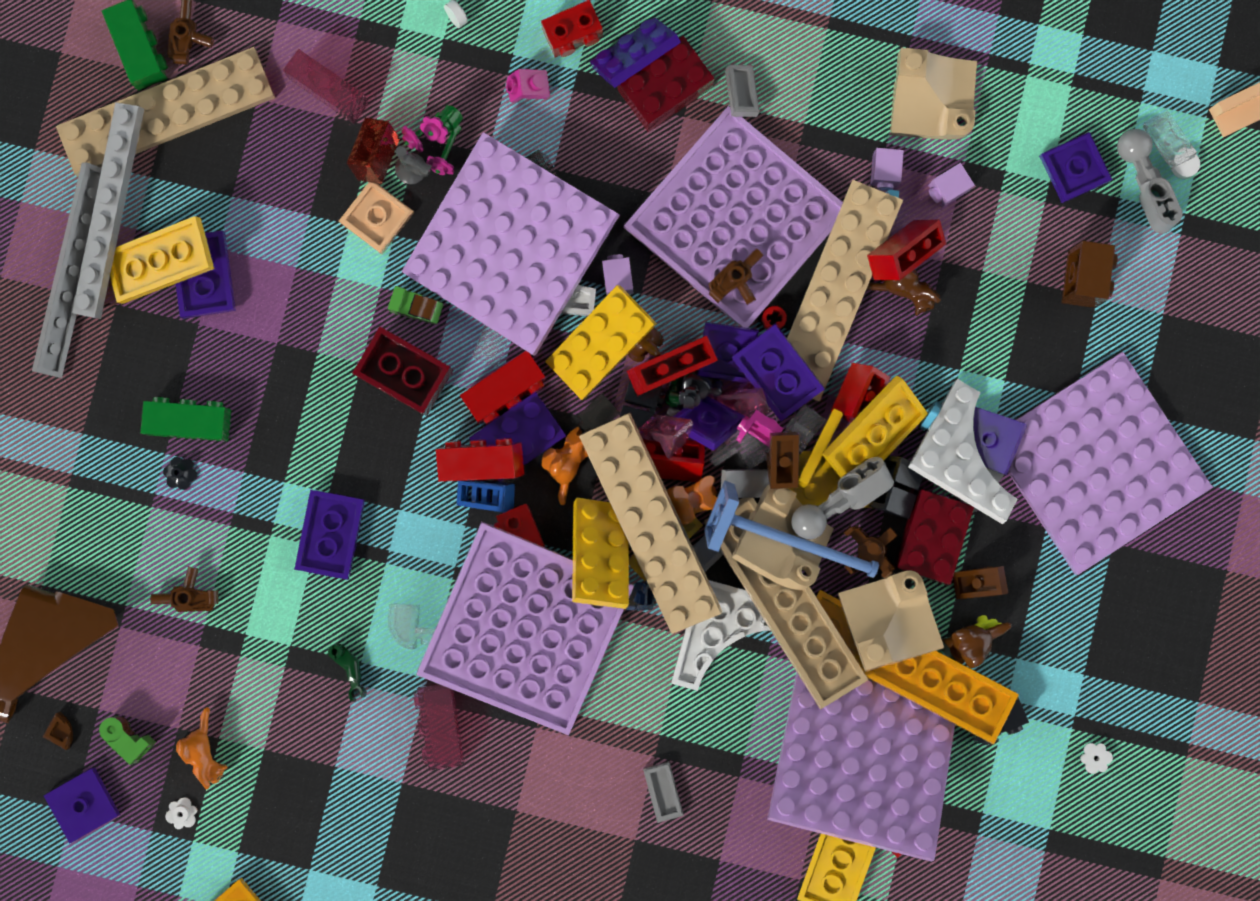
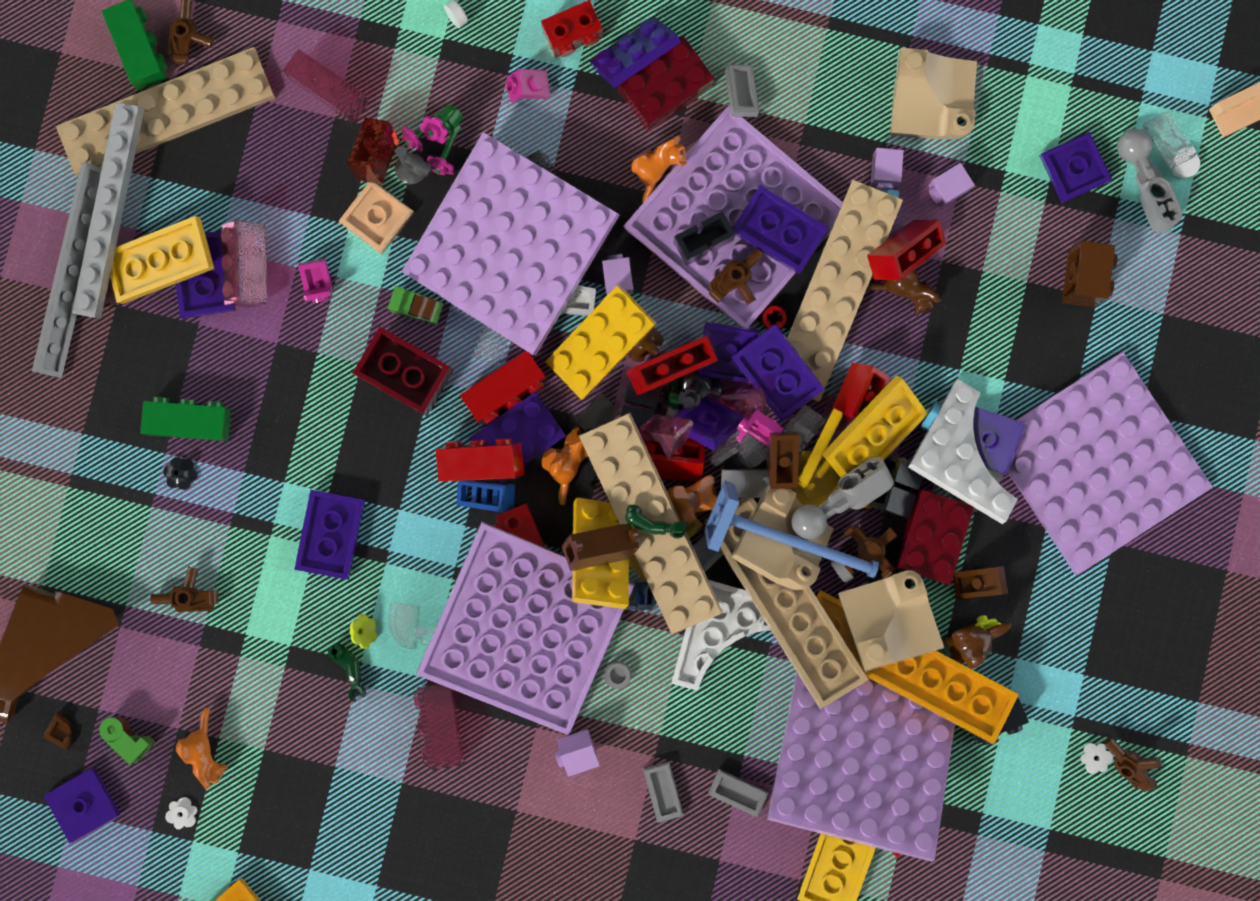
(244, 264): none -> clear pink brick
(315, 280): none -> dark pink bracket
(363, 631): none -> neon yellow plant
(576, 753): none -> lavender brick
(600, 546): none -> reddish brown brick
(617, 675): none -> light grey tile
(649, 526): none -> dark green arm
(653, 164): none -> orange animal
(715, 234): none -> black piece
(738, 792): none -> light grey tile
(779, 229): none -> dark purple plate
(843, 573): none -> light grey tile
(1133, 766): none -> reddish brown piece

